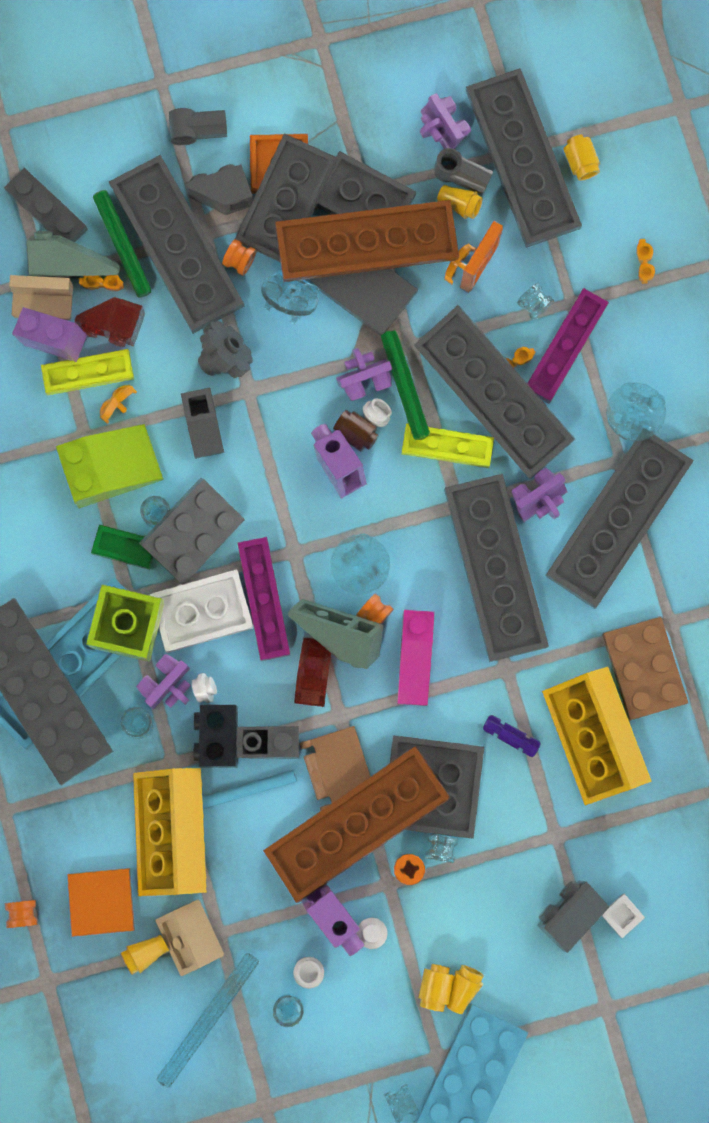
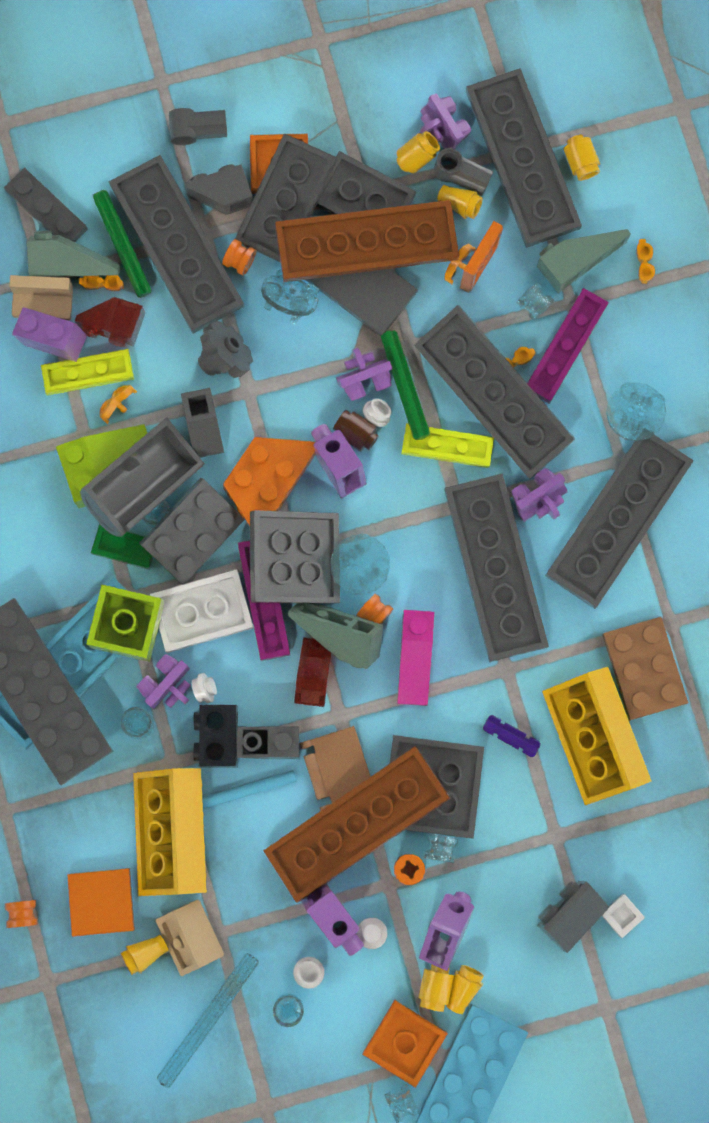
(140, 479): none -> dark grey container
(267, 474): none -> orange wing
(293, 557): none -> dark grey plate
(404, 1043): none -> orange tile
(417, 152): none -> yellow brick
(452, 920): none -> medium lavender torso
(577, 256): none -> sand green slope

